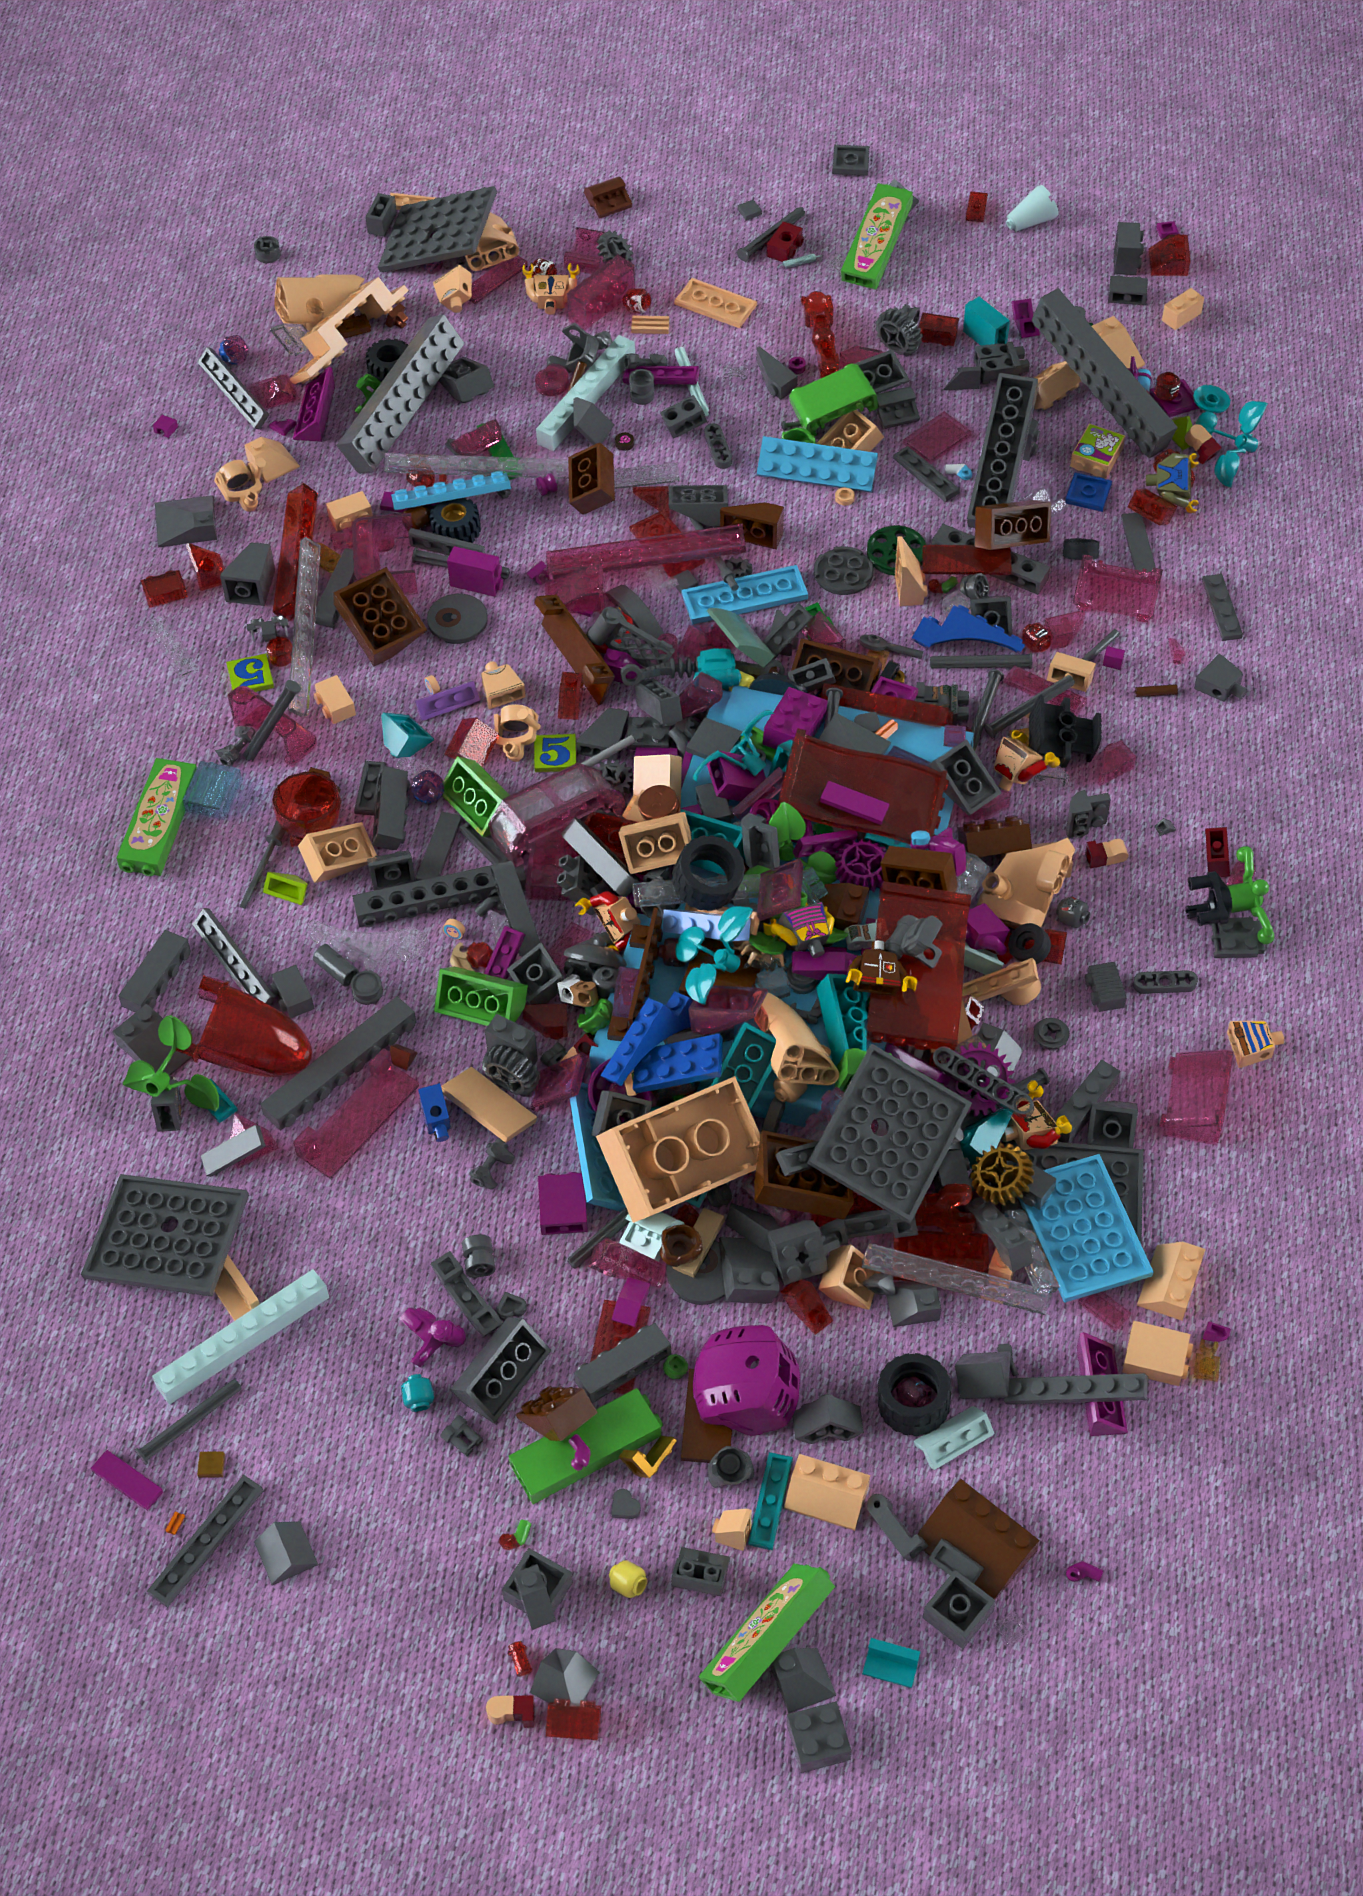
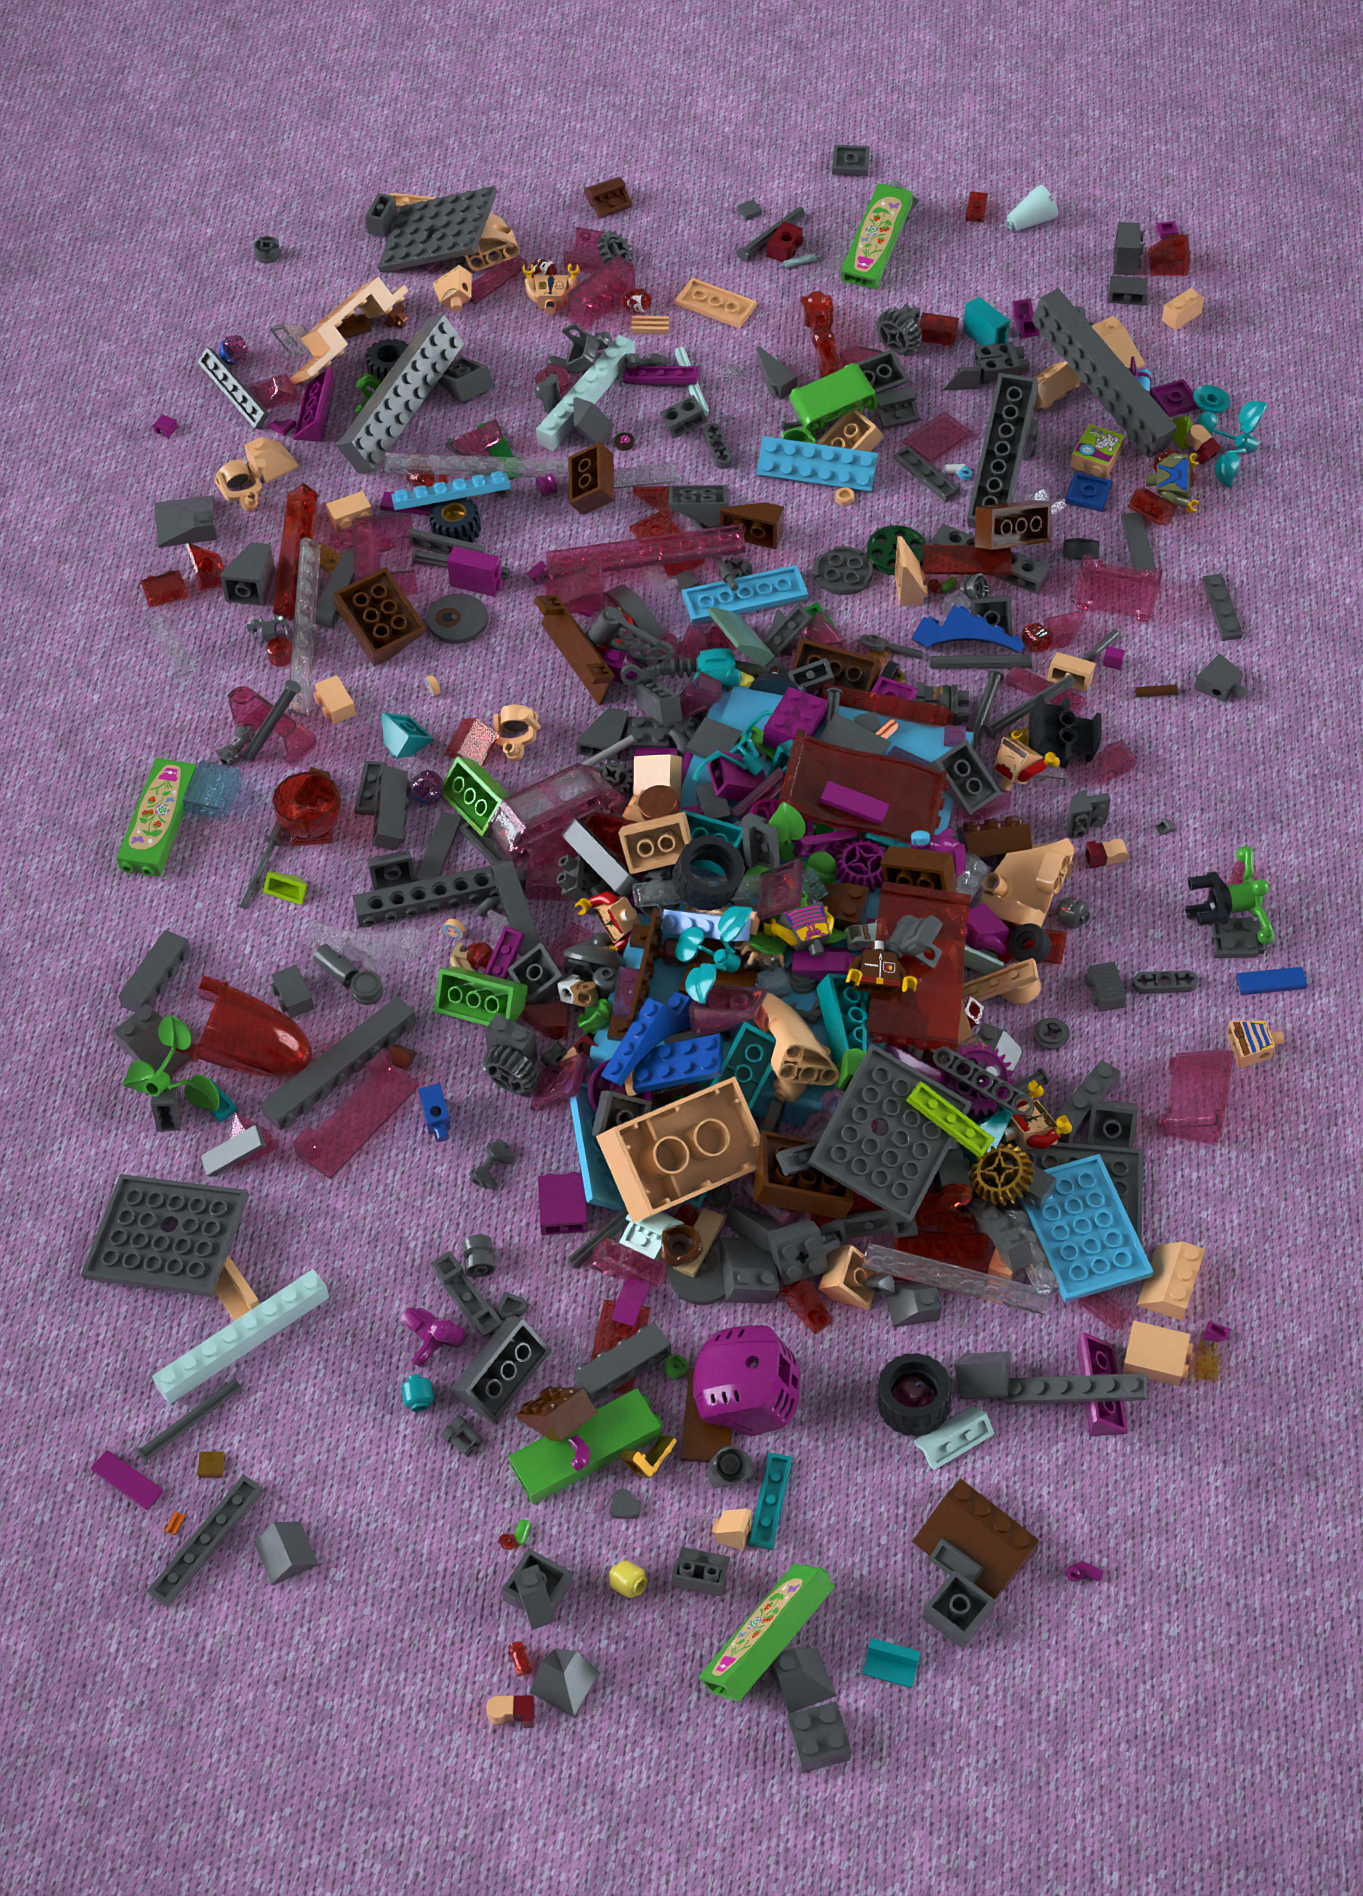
(231, 956): dark grey plate -> none
(251, 672): tile -> none
(312, 298): light nougat panel -> none
(336, 851): light nougat slope -> none
(420, 516): reddish brown head -> none
(447, 700): medium lavender plate -> none
(488, 1104): light nougat tile -> none
(501, 685): light nougat torso -> none
(548, 392): none -> dark grey tile
(554, 752): lime tile -> none
(570, 695): clear red slope -> none
(573, 1720): clear red brick -> none
(578, 373): reddish brown piece -> none
(641, 386): dark grey wheel -> none
(797, 360): magenta bush -> none
(827, 1418): dark grey brick -> none
(827, 1492): light nougat slope -> none
(882, 1512): dark grey leg -> none
(950, 1119): none -> lime tile
(1007, 1347): dark grey hand -> none
(1167, 386): clear red head -> none
(1176, 651): clear pink bar -> none
(1217, 851): dark red brick -> none
(1271, 980): none -> blue tile

